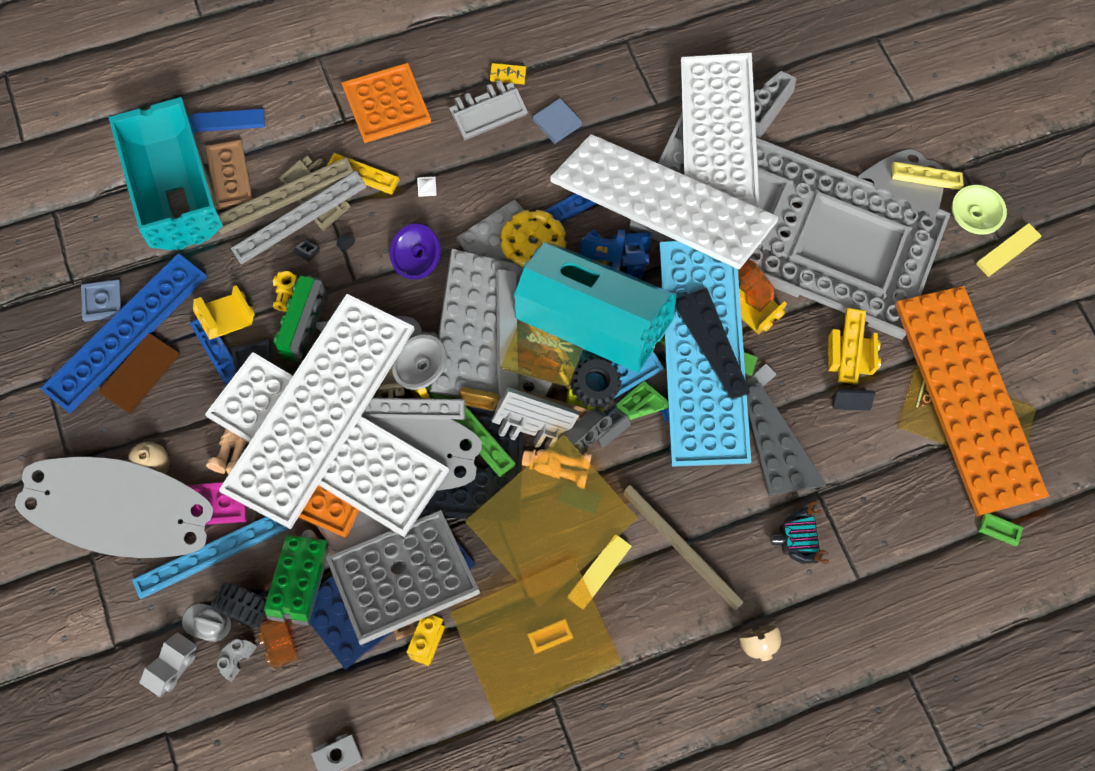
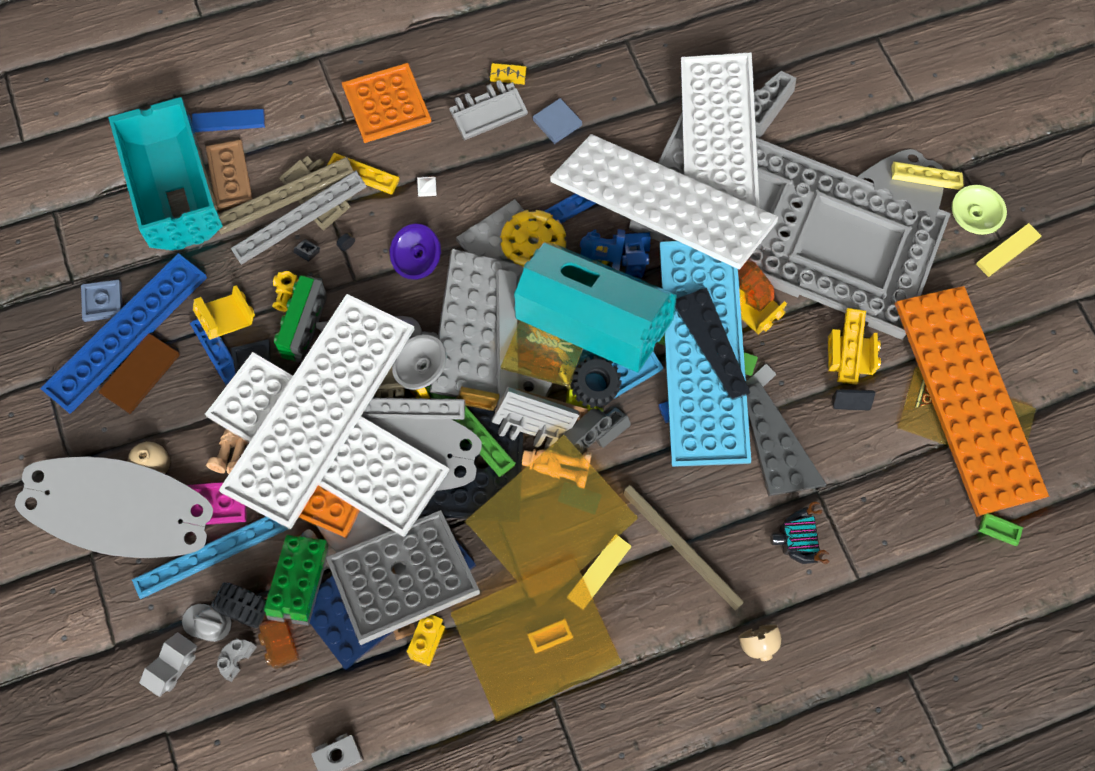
(642, 401): bright green wing -> none

